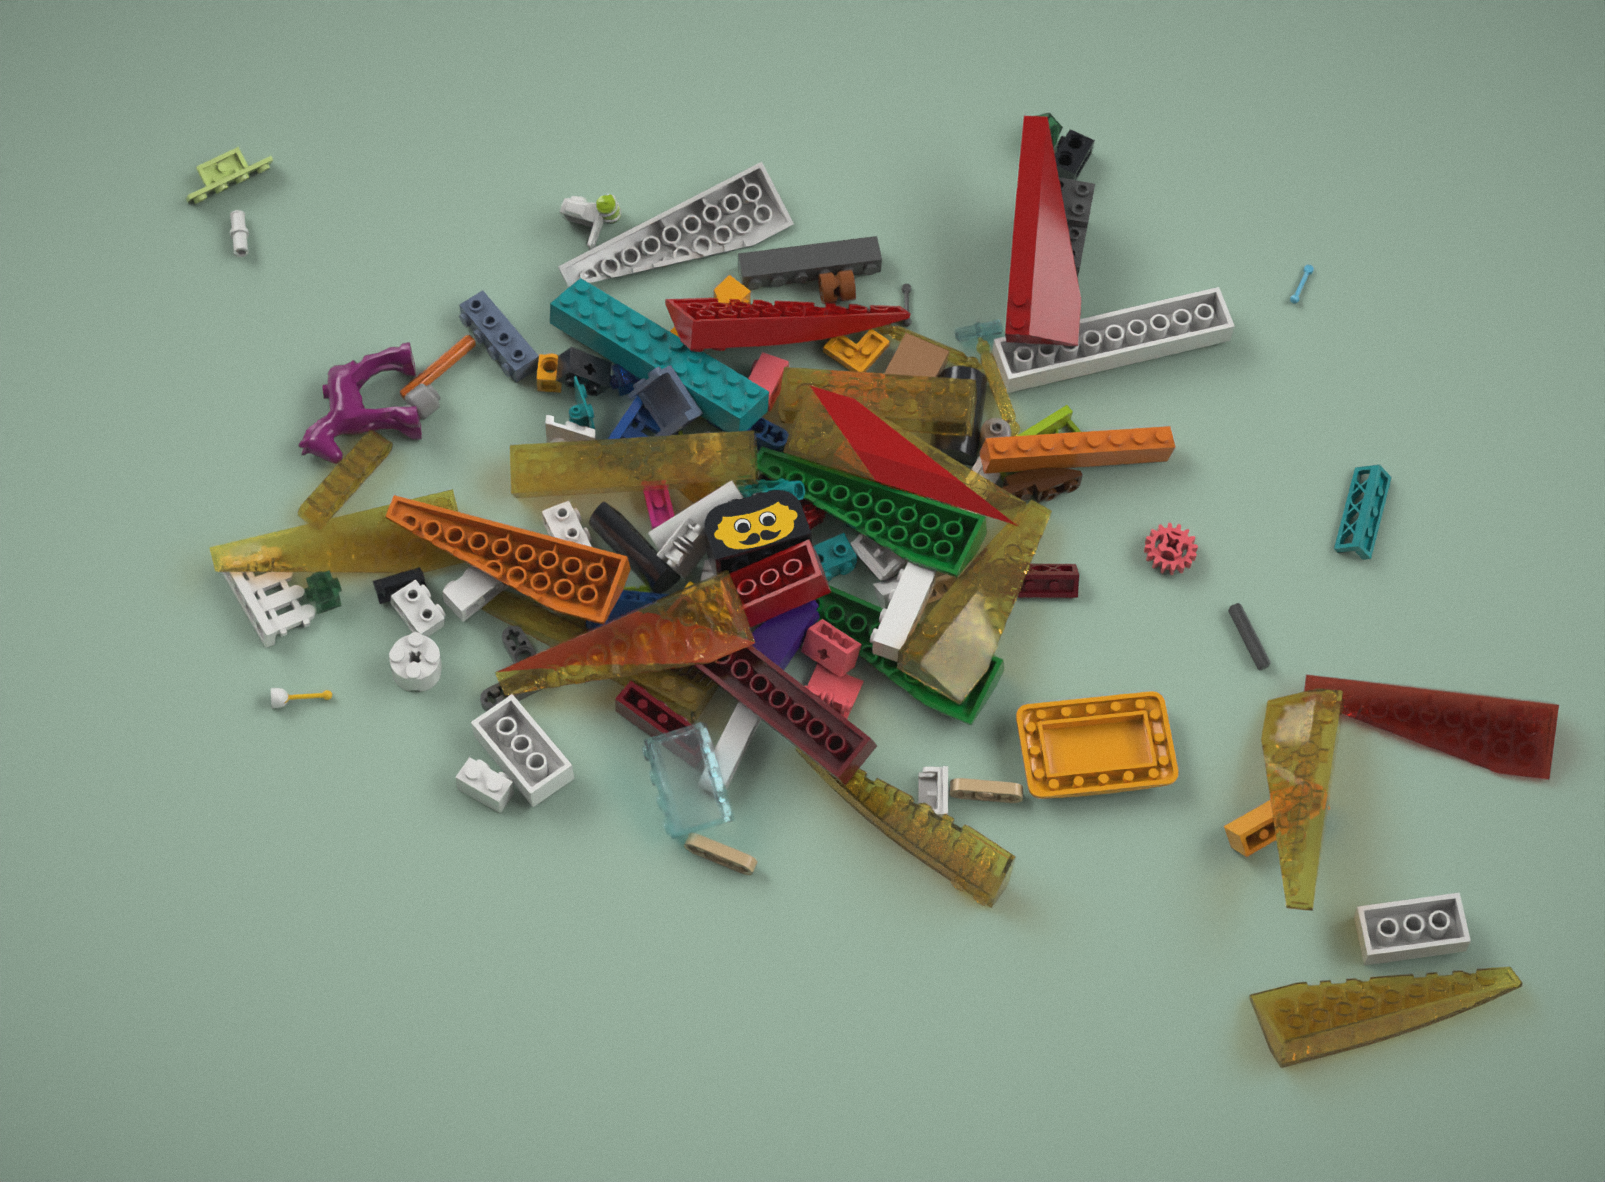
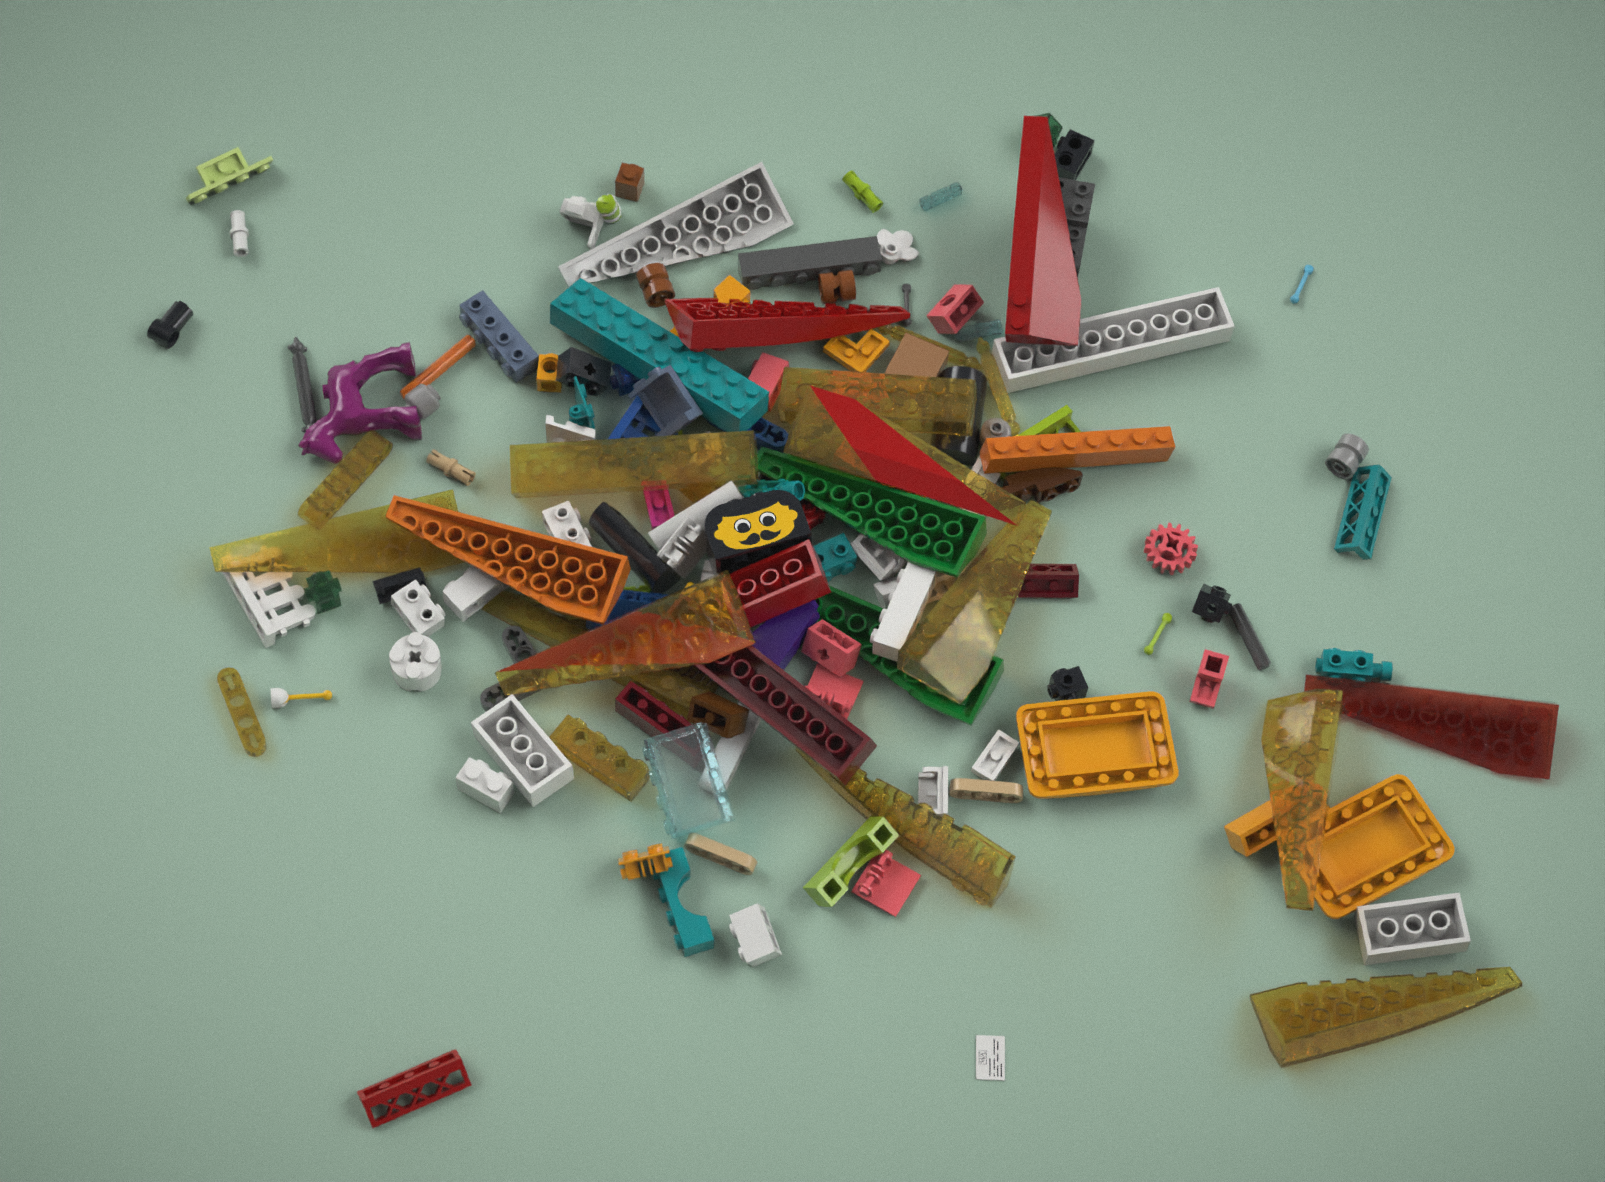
(167, 329): none -> black piece
(240, 712): none -> clear yellow beam
(303, 383): none -> dark grey wheel
(410, 1079): none -> red fence
(450, 467): none -> tan pin
(627, 783): none -> clear yellow brick
(629, 182): none -> dark orange brick
(631, 858): none -> light orange hinge
(655, 284): none -> dark orange wheel
(692, 930): none -> teal arch
(719, 713): none -> reddish brown brick
(754, 935): none -> white brick
(833, 878): none -> lime arch
(862, 191): none -> lime pin
(886, 883): none -> coral hinge
(896, 246): none -> white plate
(940, 196): none -> clear light blue axle
(955, 309): none -> coral brick
(990, 1057): none -> white sticker
(995, 756): none -> white plate
(1067, 684): none -> black brick
(1166, 618): none -> lime hinge
(1209, 678): none -> coral brick
(1212, 603): none -> black brick
(1347, 456): none -> light grey wheel
(1352, 665): none -> teal brick
(1377, 846): none -> light orange wedge

